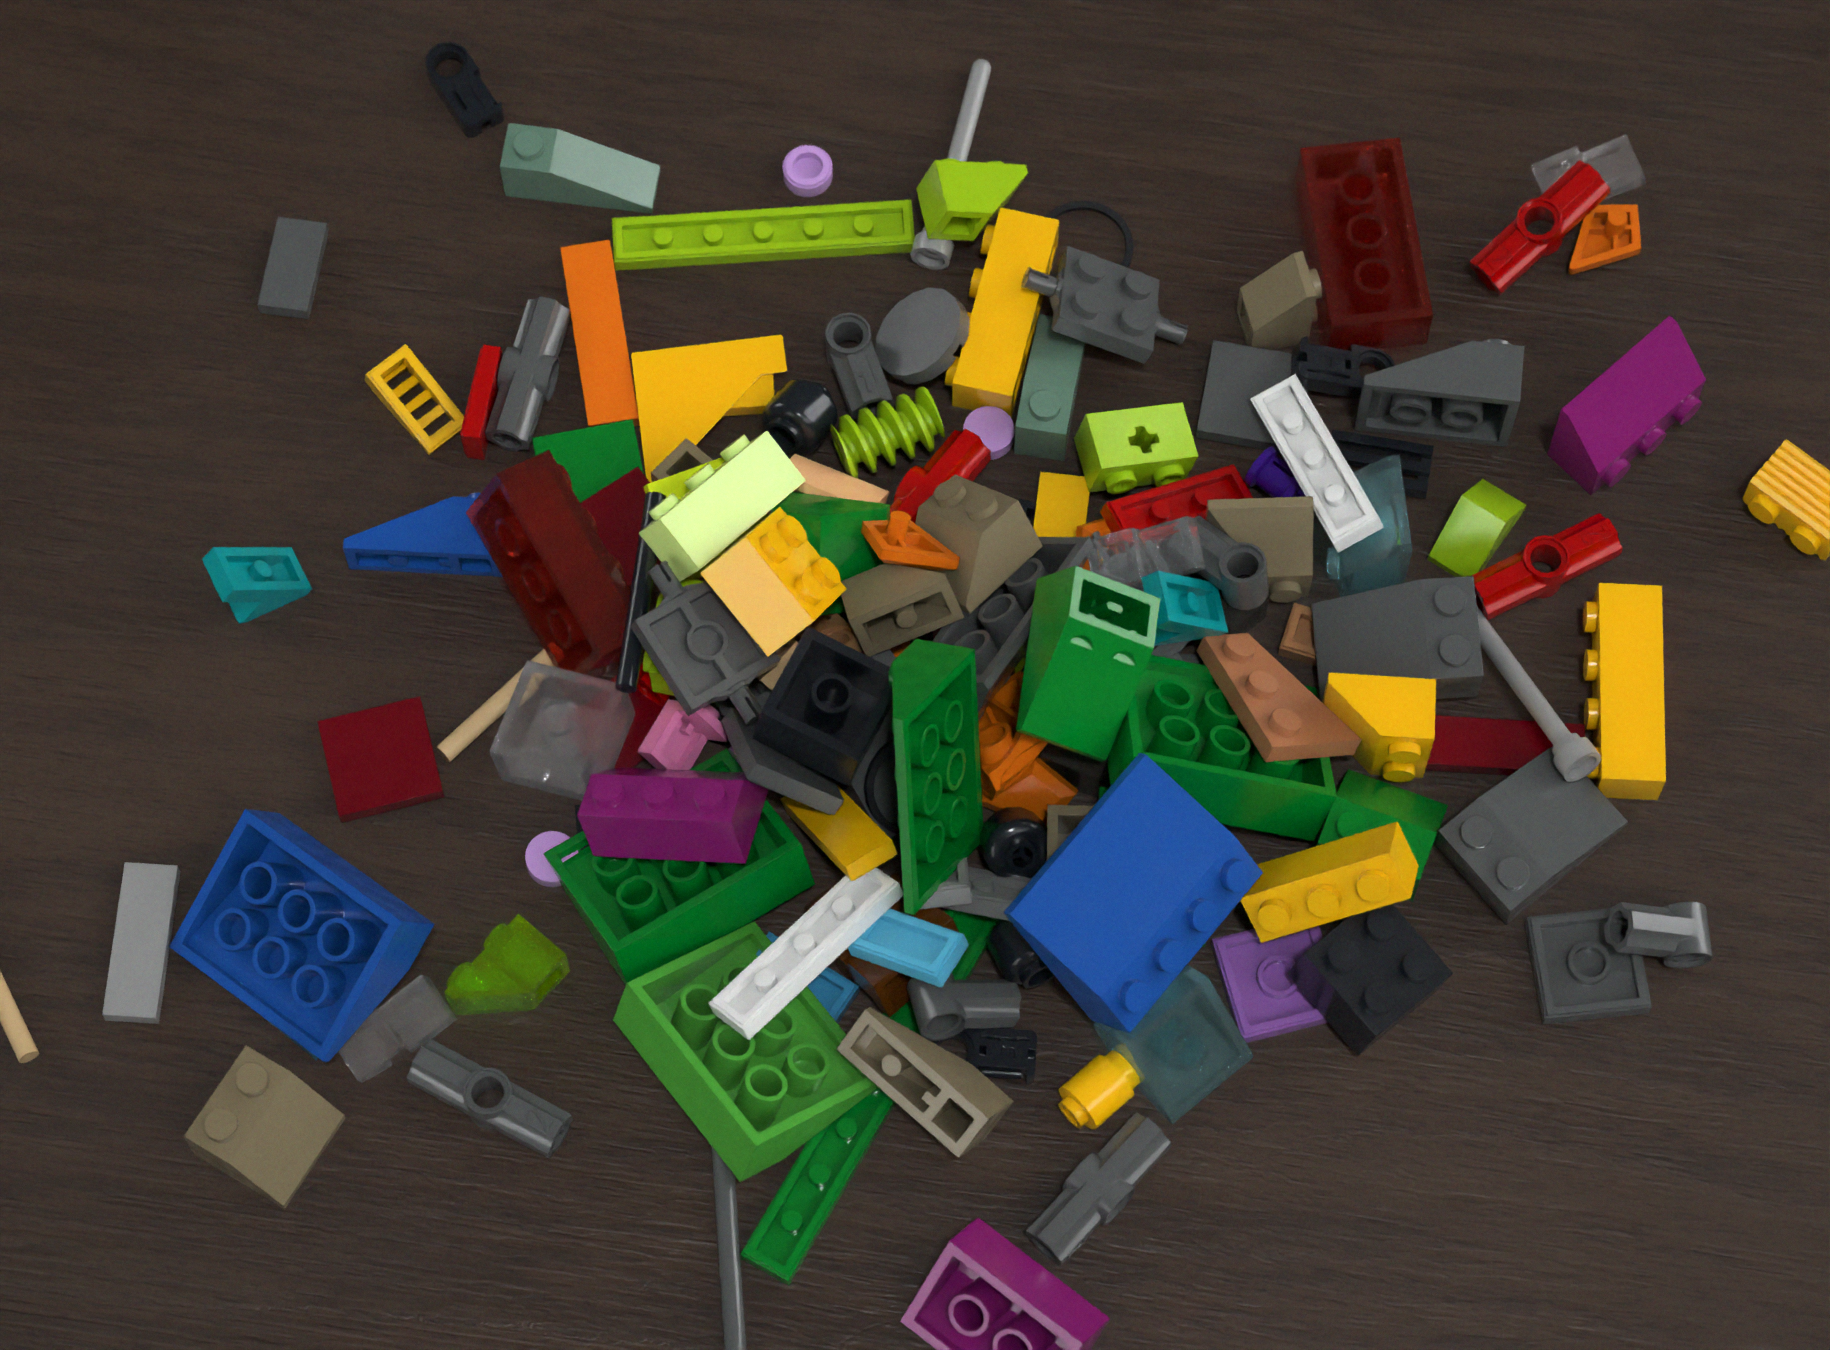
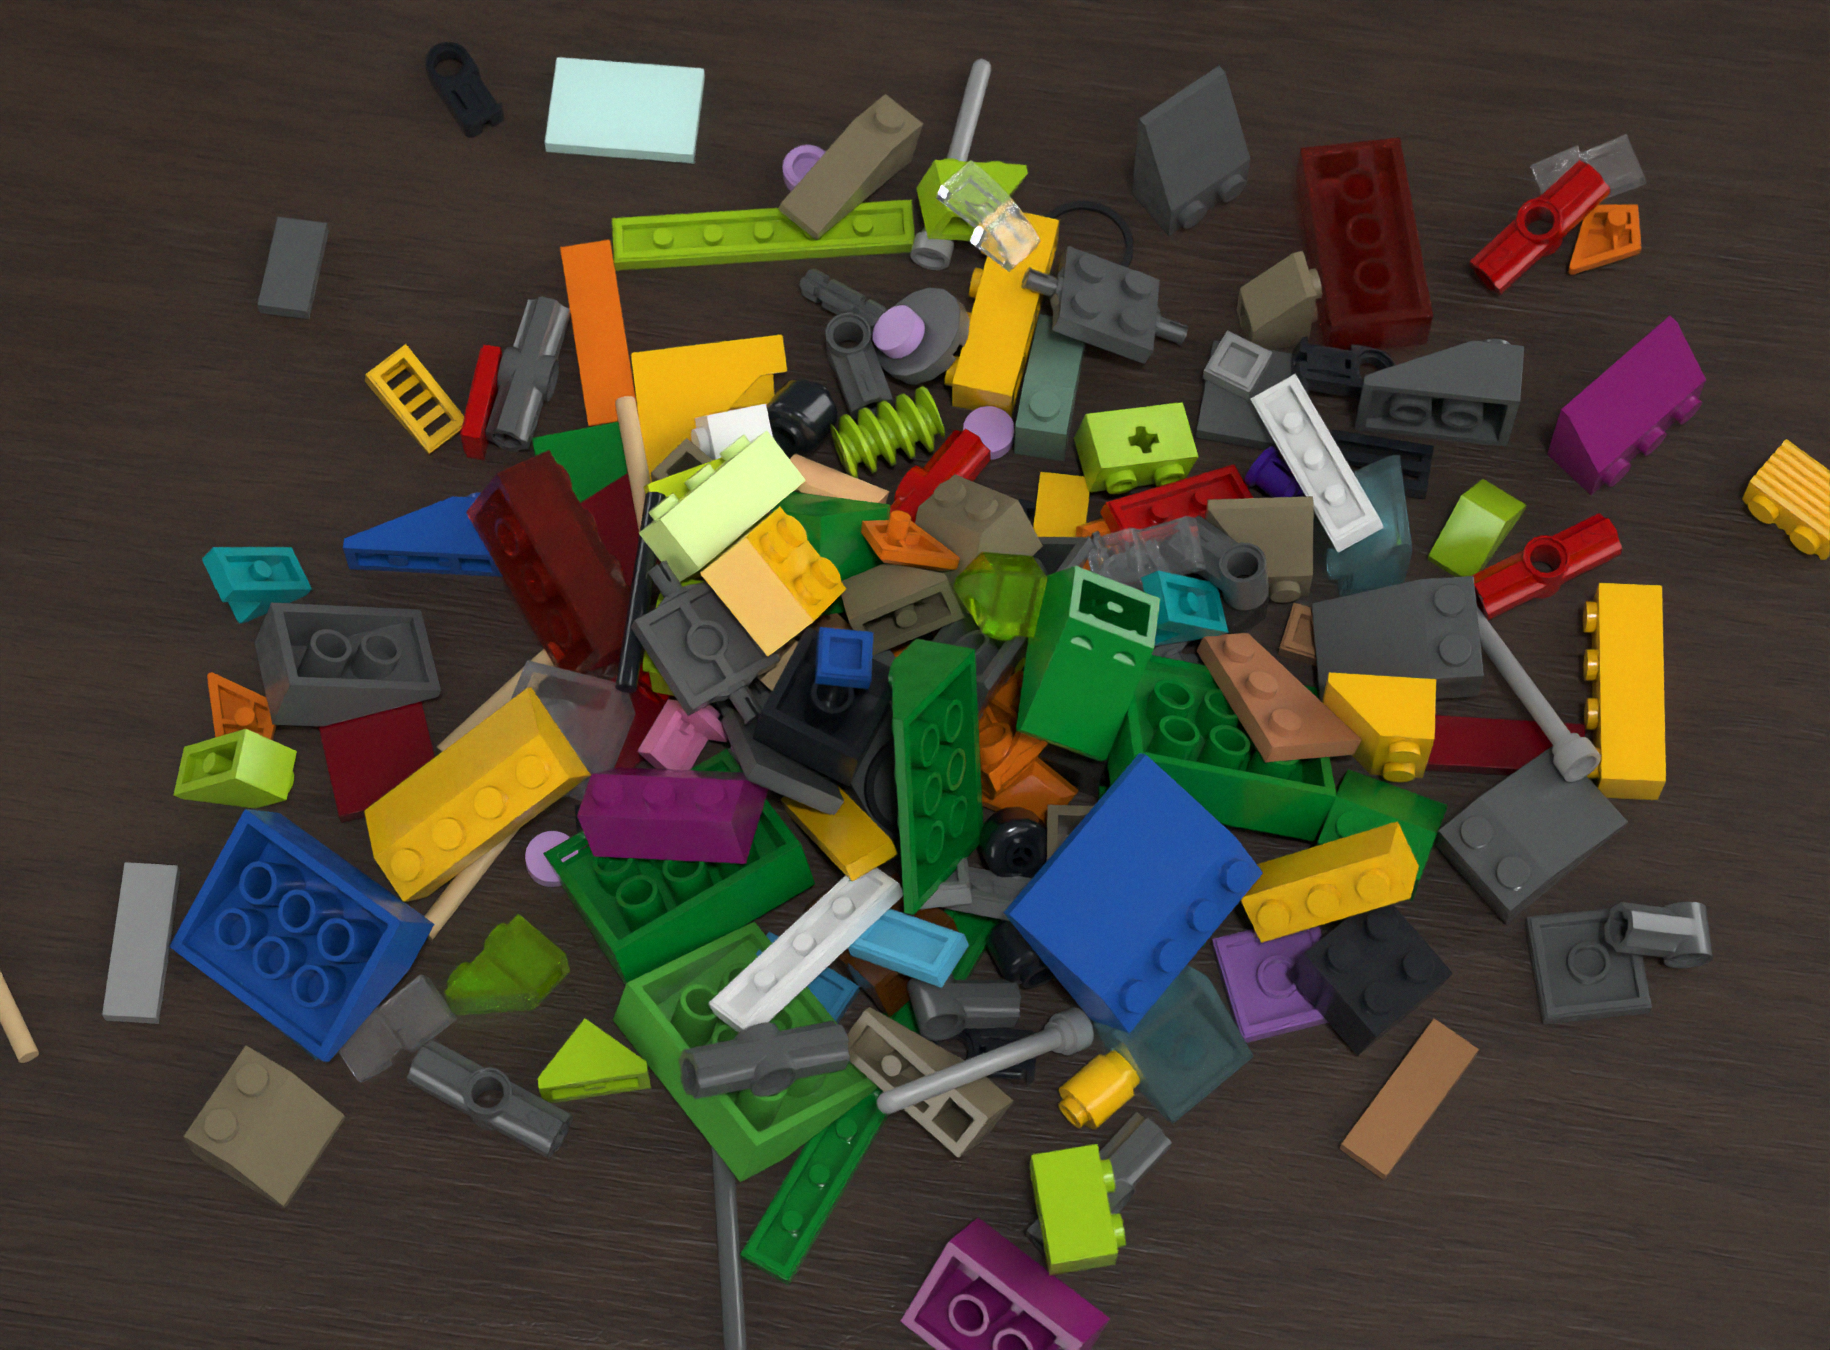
(236, 771): none -> lime slope
(238, 708): none -> orange piece
(342, 662): none -> dark grey slope
(461, 887): none -> tan bar
(472, 797): none -> yellow slope
(574, 170): sand green slope -> none
(592, 1066): none -> lime slope
(625, 110): none -> light aqua tile
(633, 451): none -> tan bar
(719, 430): none -> white brick
(764, 1059): none -> dark grey piece
(839, 297): none -> dark grey axle
(844, 657): none -> blue tile
(854, 167): none -> dark tan slope
(898, 332): none -> lavender tile
(998, 222): none -> clear slope
(1003, 593): none -> clear neon green slope
(1064, 1033): none -> light grey piece
(1075, 1209): none -> lime brick
(1190, 154): none -> dark grey slope
(1237, 365): none -> light grey tile
(1409, 1099): none -> medium nougat tile

